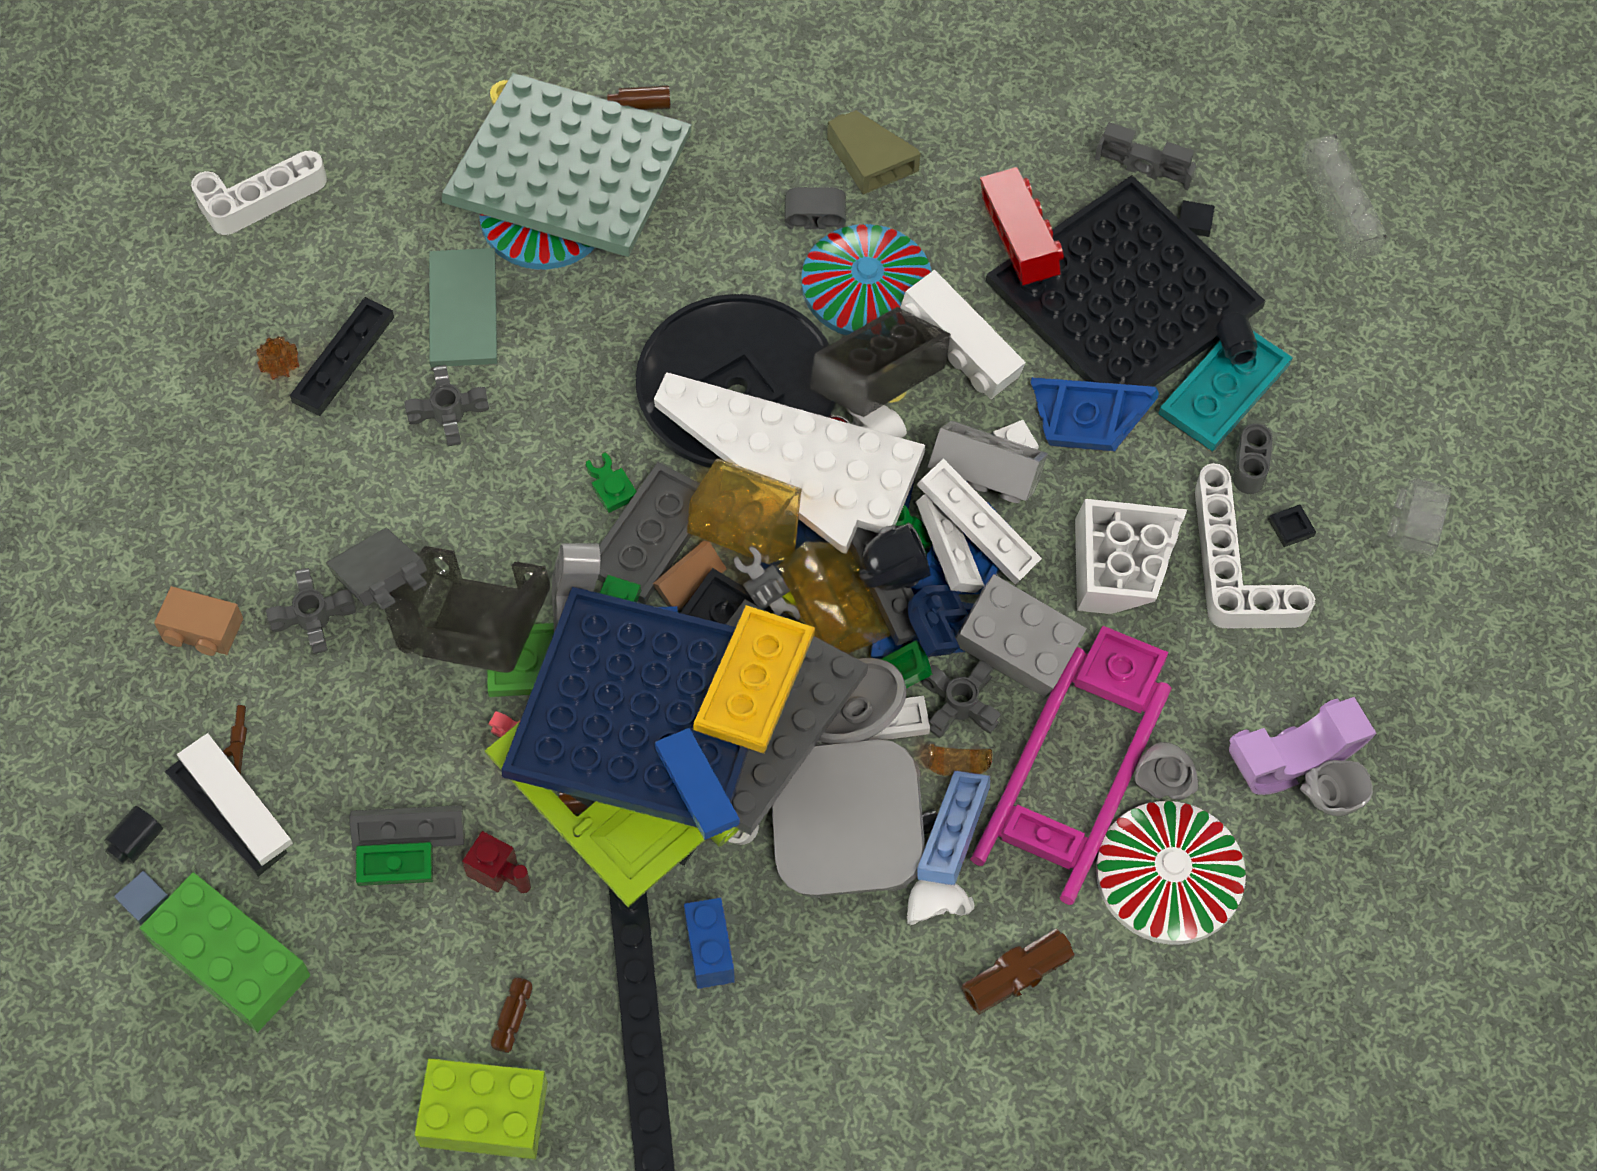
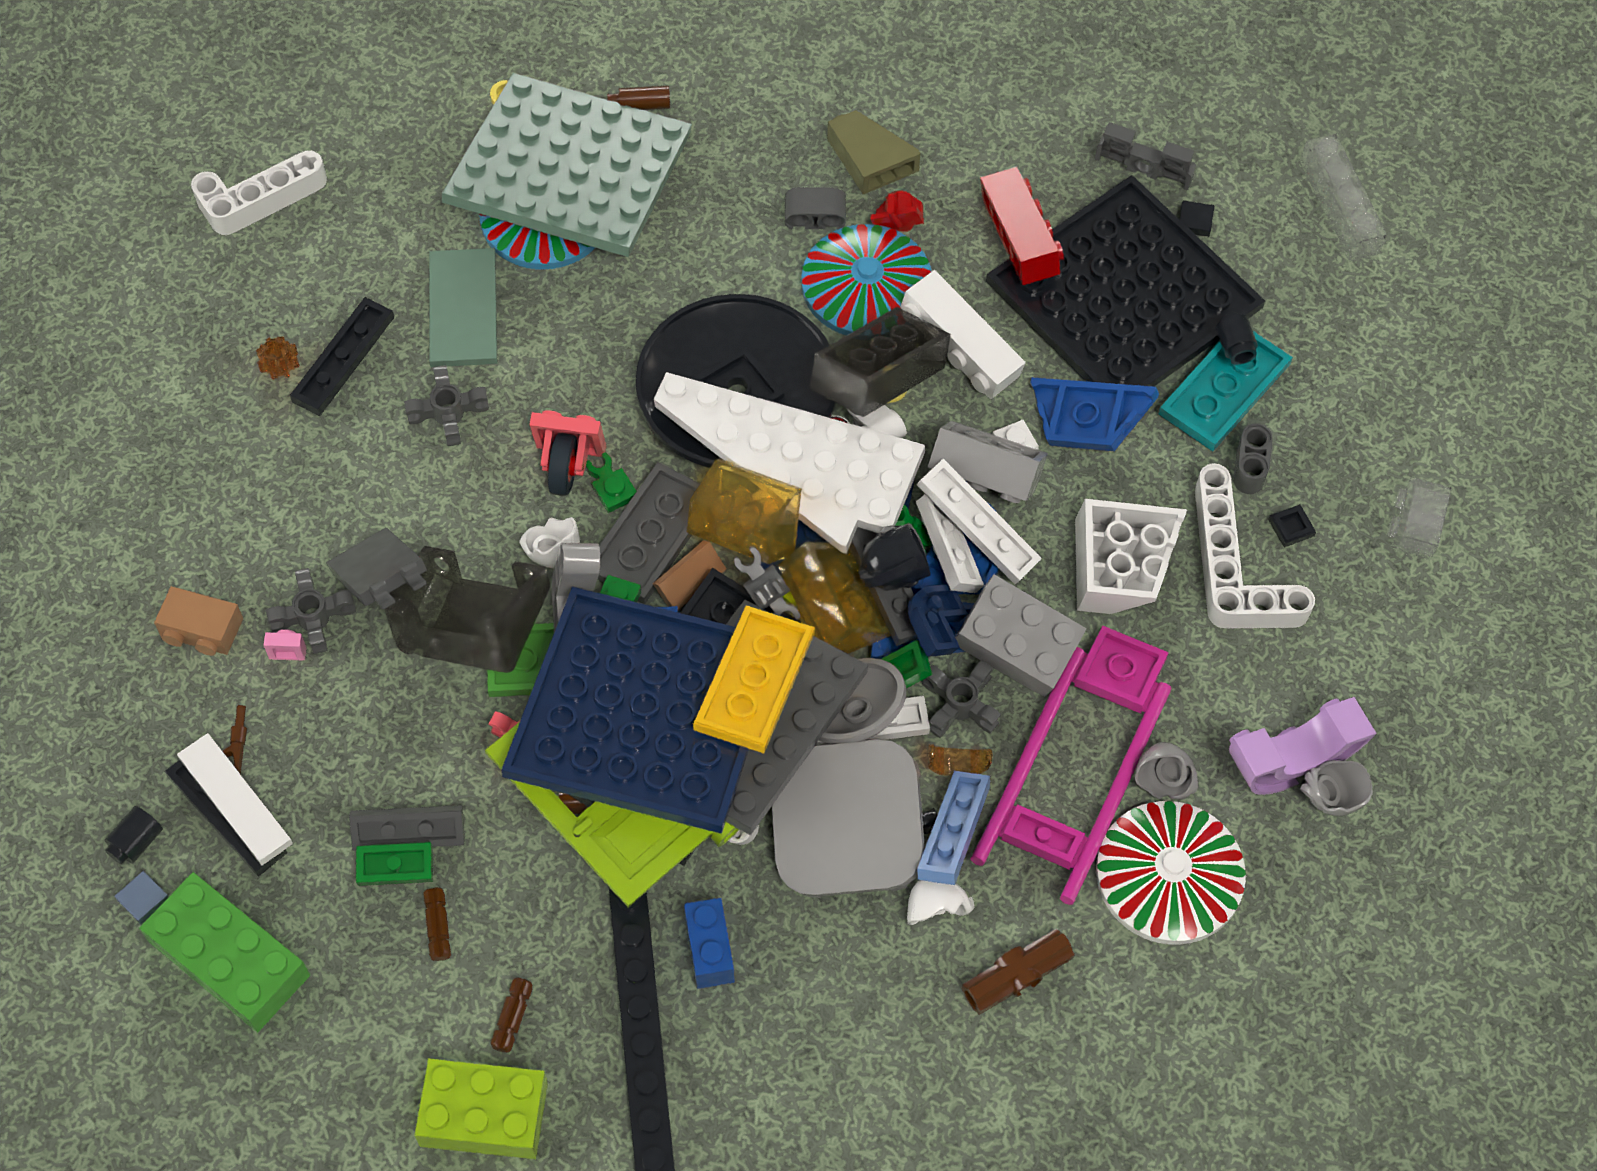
(285, 645): none -> bright pink plate
(437, 924): none -> reddish brown axle
(493, 863): dark red brick -> none
(544, 542): none -> white hair
(566, 446): none -> coral plate
(697, 783): blue tile -> none
(899, 212): none -> red piece

